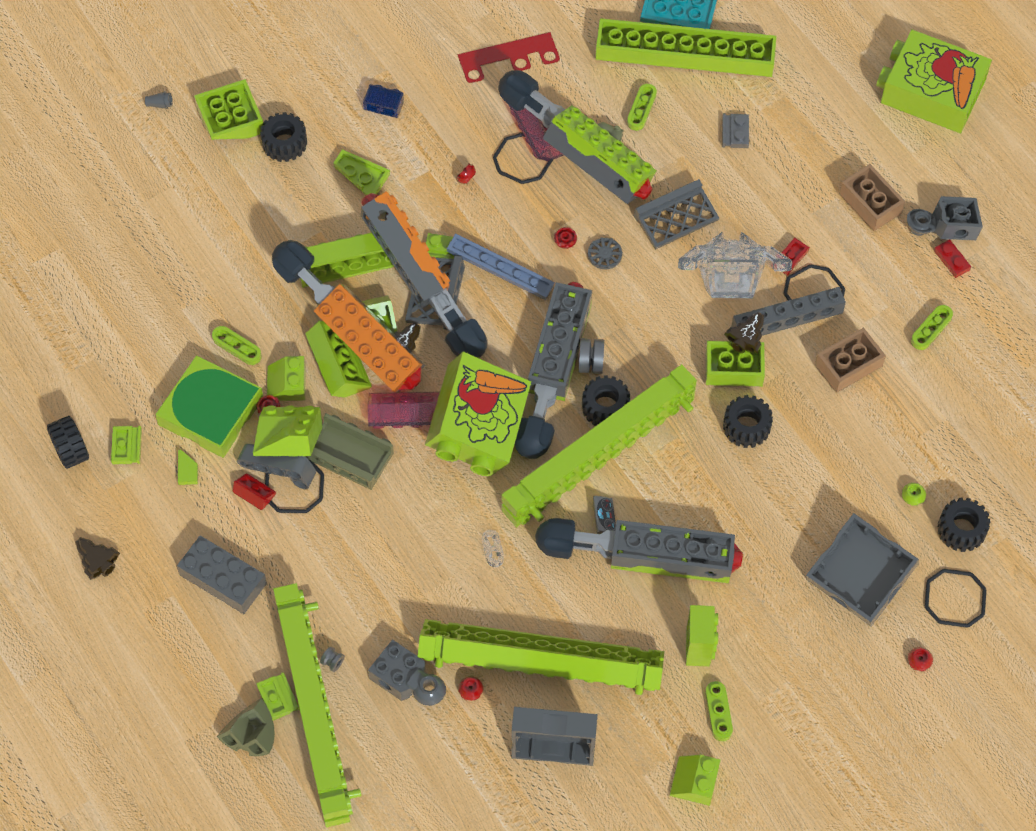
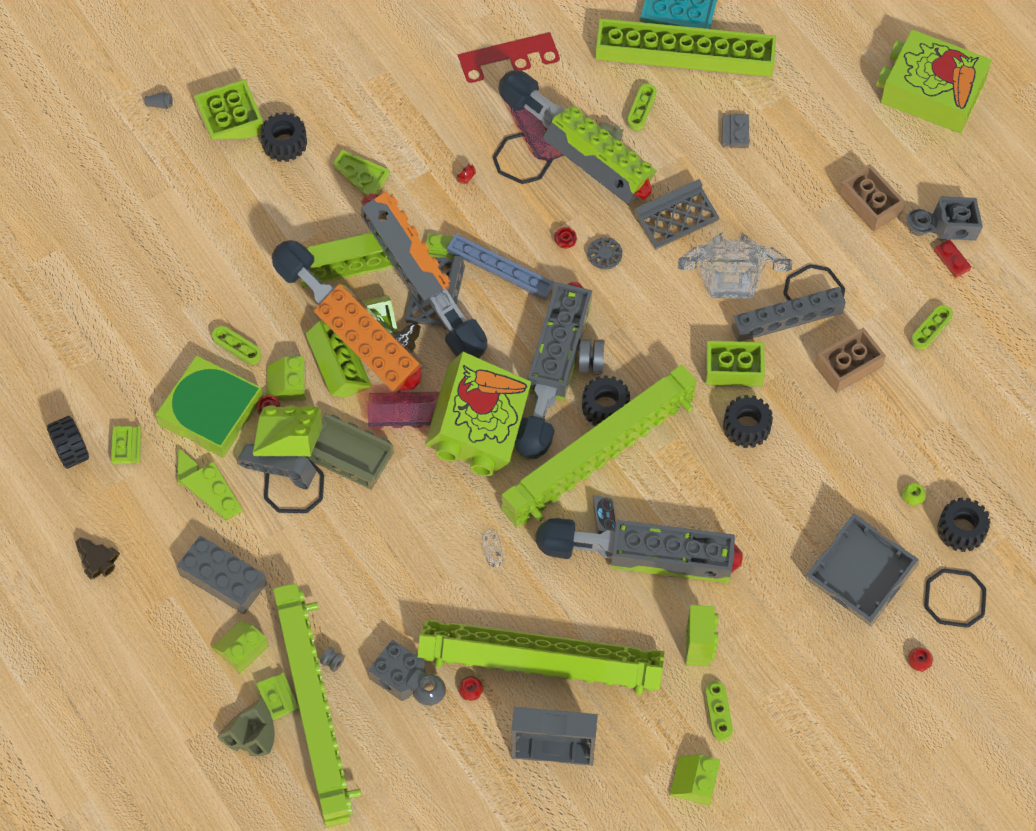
(213, 490): none -> lime wing
(241, 645): none -> lime slope
(253, 491): red slope -> none
(383, 100): clear blue brick -> none
(746, 334): dark brown rock -> none
(795, 251): red plate -> none

